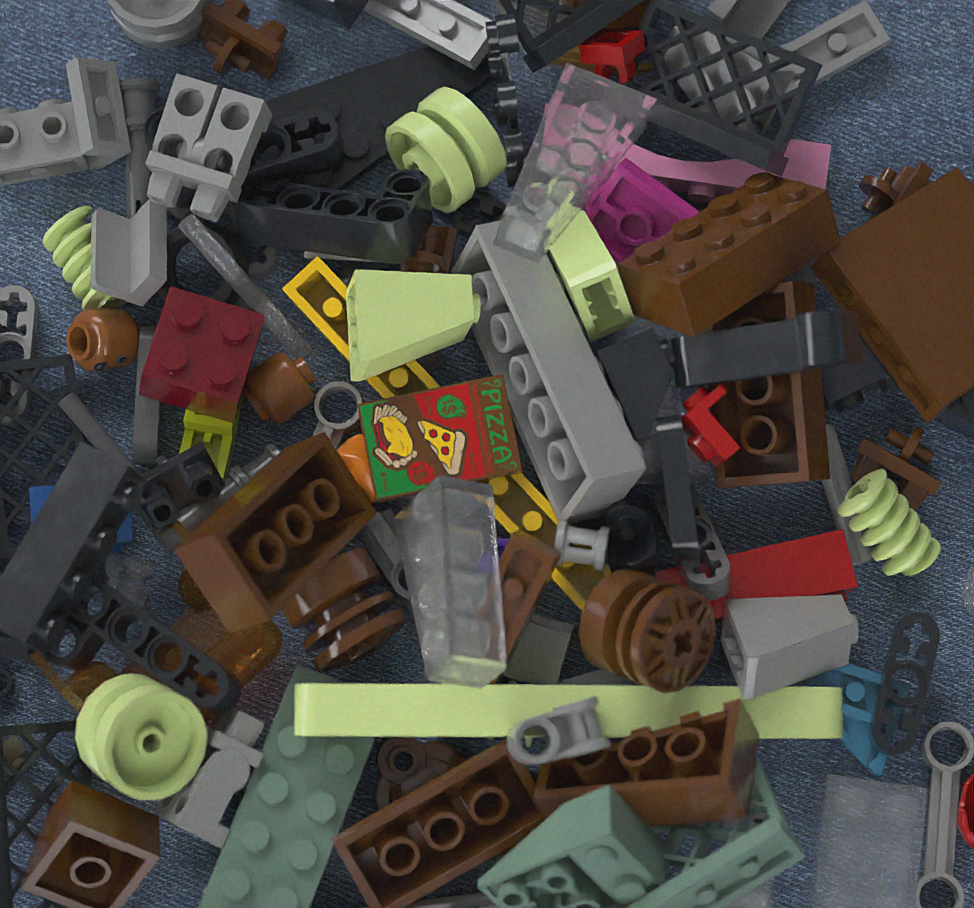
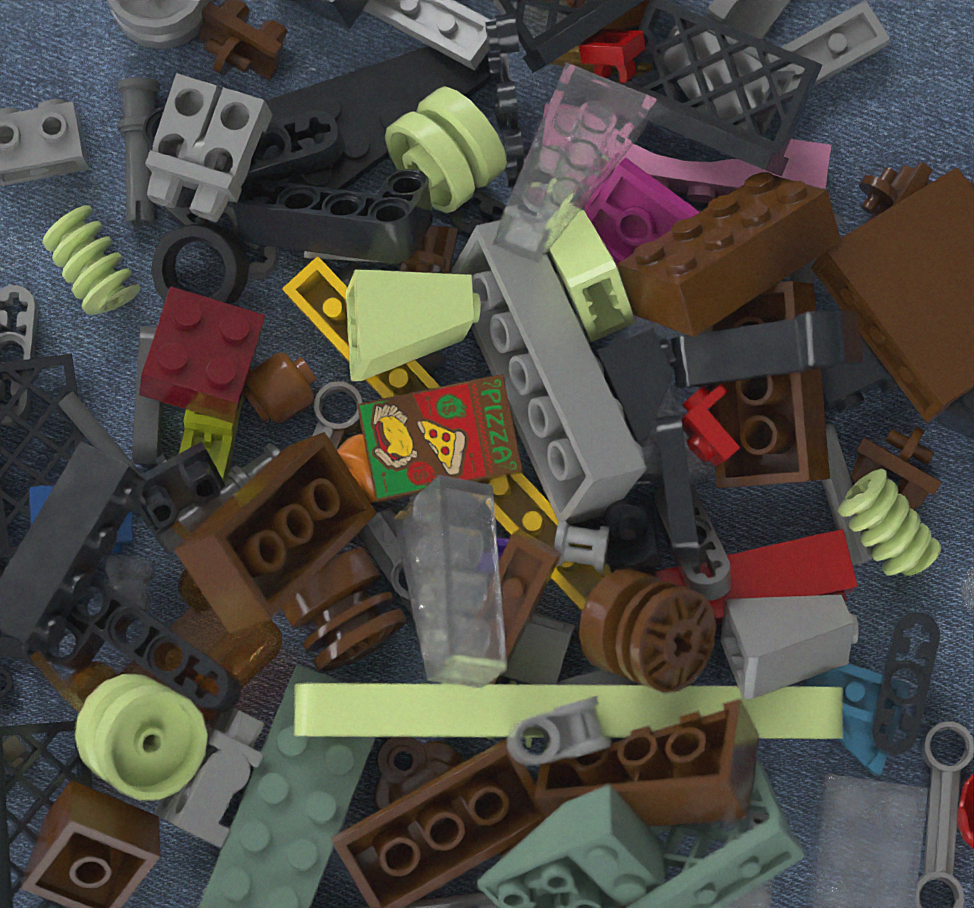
(98, 110): light grey panel -> none
(103, 339): dark orange head -> none
(129, 253): light grey panel -> none
(246, 288): clear bar -> none

